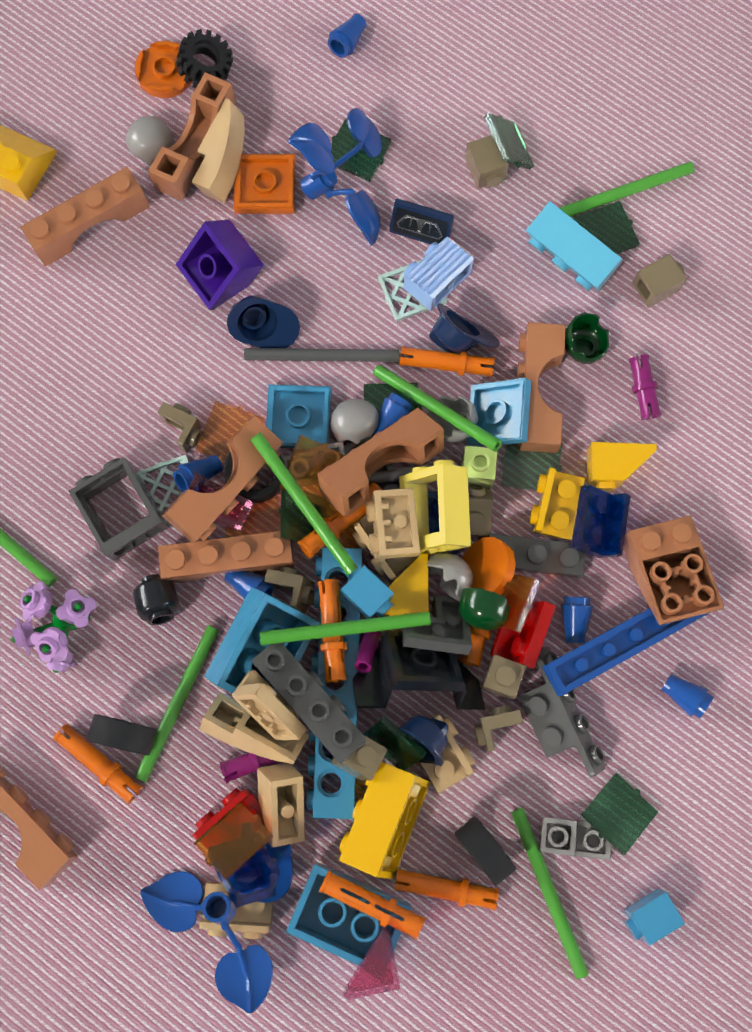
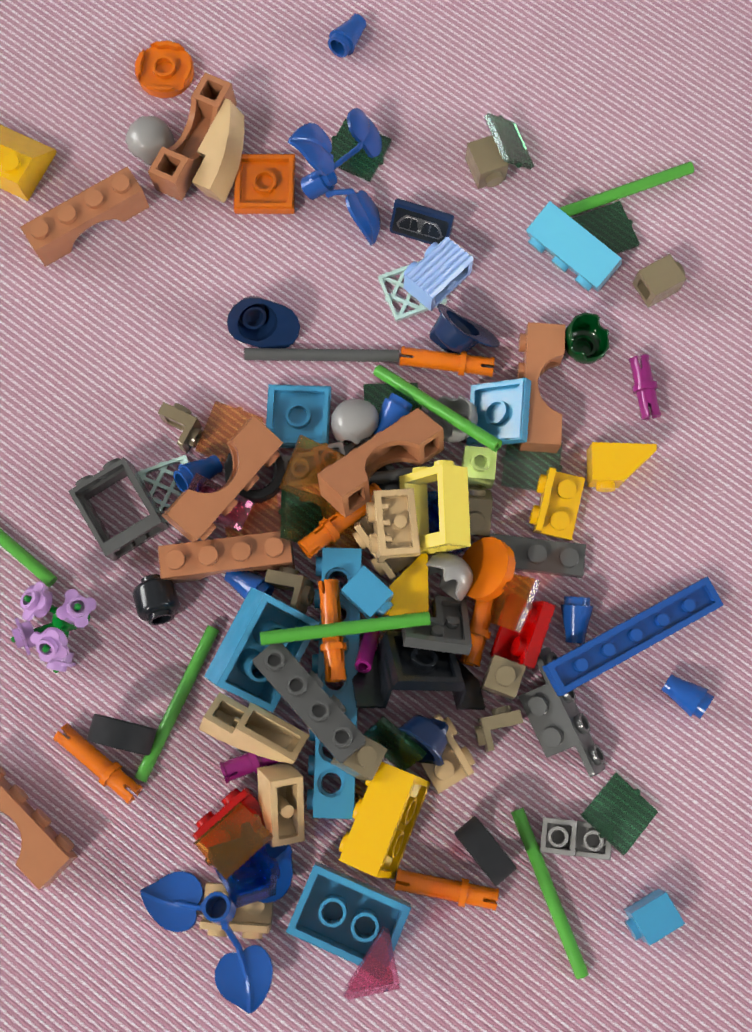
(204, 45): black tyre -> none
(219, 263): dark purple slope -> none
(268, 708): tan bracket -> none
(304, 503): bright green piece -> none
(411, 922): orange pin -> none
(483, 609): dark green hair -> none
(600, 522): clear blue bracket -> none
(672, 570): nougat slope -> none

